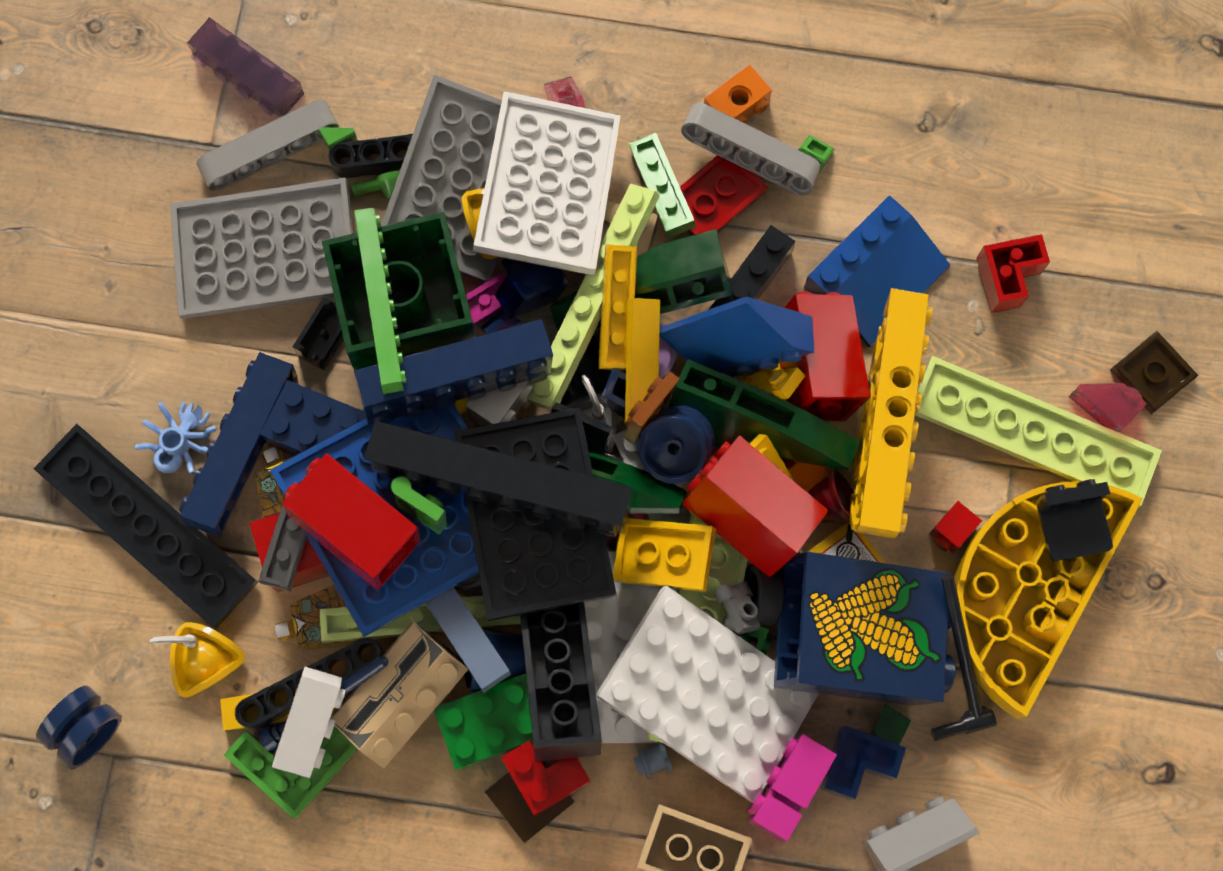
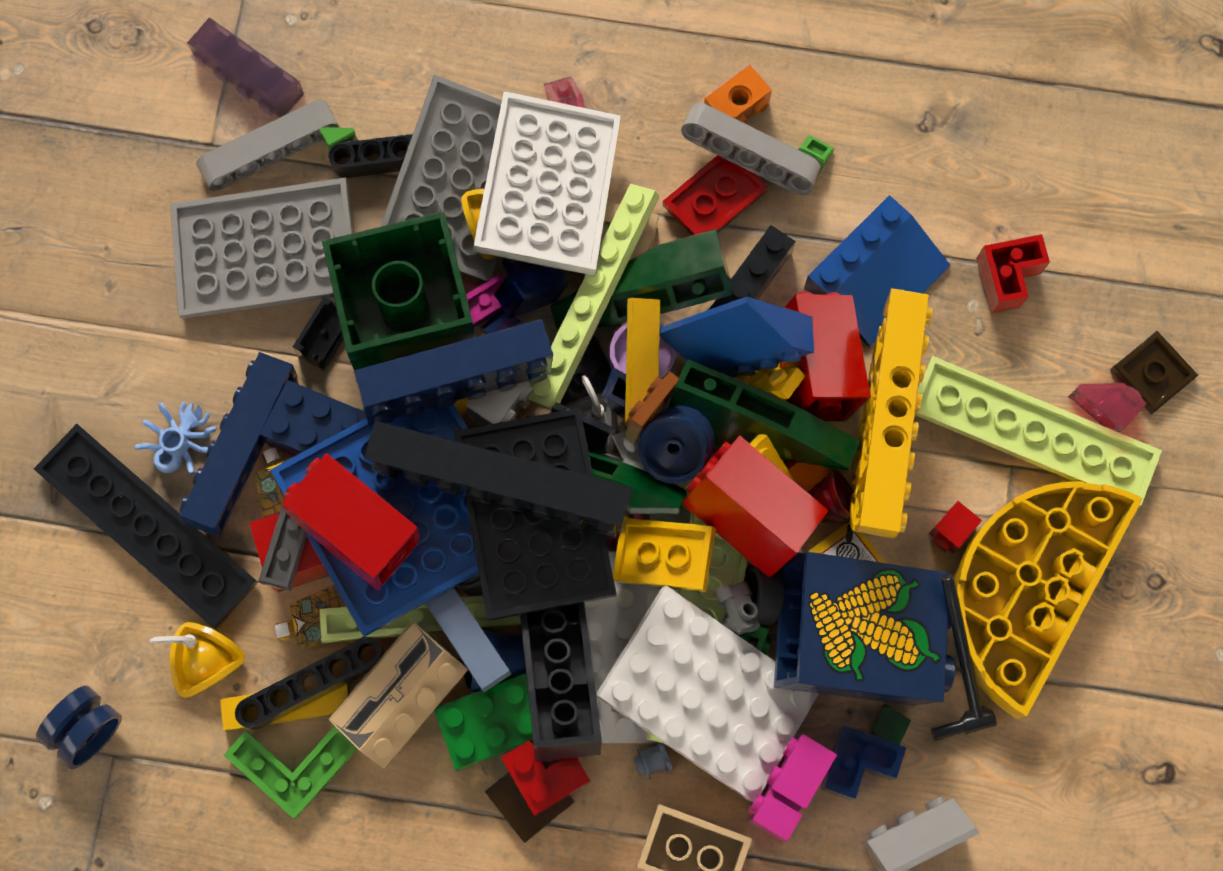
(272, 733): dark blue piece -> none
(309, 722): white brick -> none
(379, 303): bright green piece -> none
(383, 182): bright green bar -> none
(424, 509): bright green plate -> none
(618, 287): yellow tile -> none
(660, 177): plate -> none
(1075, 520): black bracket -> none

